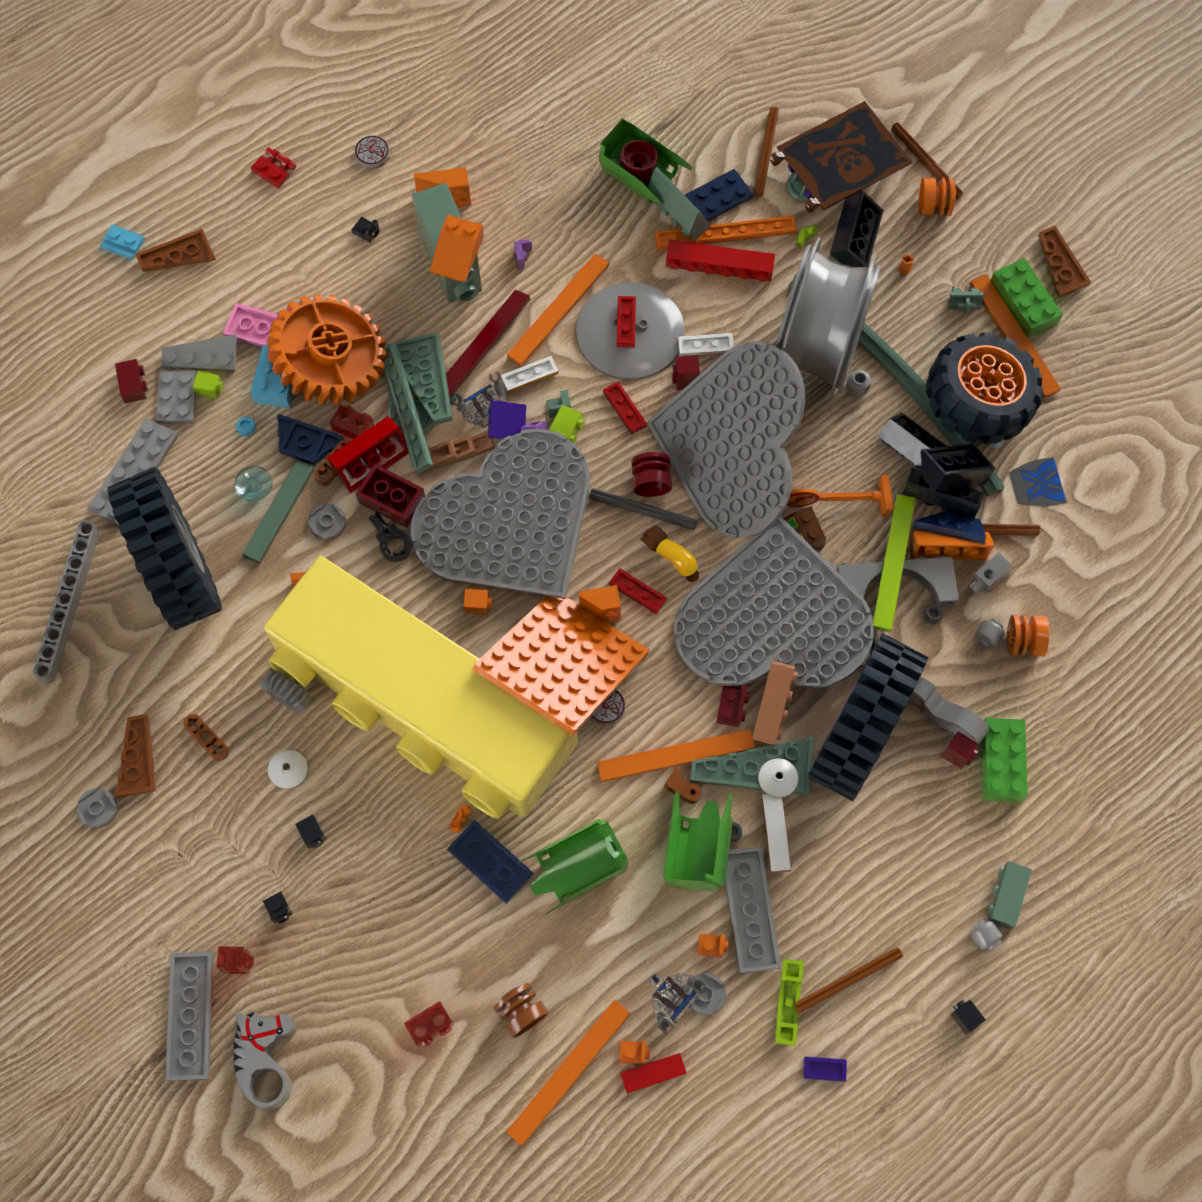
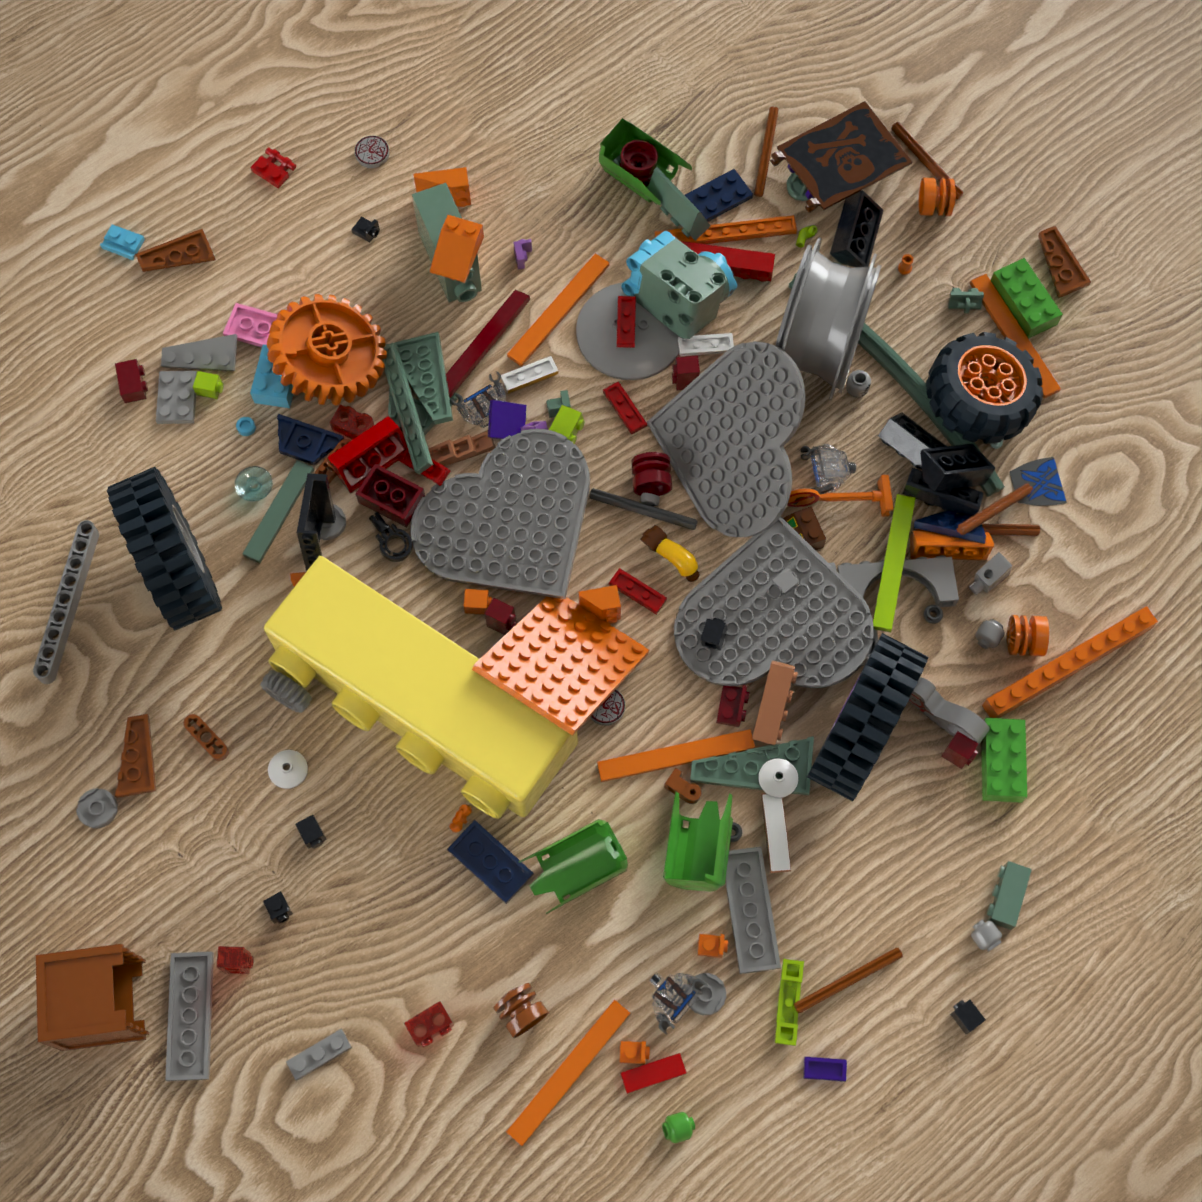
(87, 997): none -> dark orange container
(143, 452): light grey plate -> none
(252, 1056): light grey animal -> none
(315, 510): none -> black panel
(318, 1054): none -> light grey plate
(436, 473): none -> red tile
(500, 616): none -> dark red brick
(650, 499): none -> light grey tile
(678, 283): none -> sand green piece
(678, 1127): none -> bright green head
(714, 633): none -> black brick
(785, 581): none -> light grey tile
(829, 467): none -> clear torso
(994, 509): none -> dark orange axle
(1069, 663): none -> orange brick

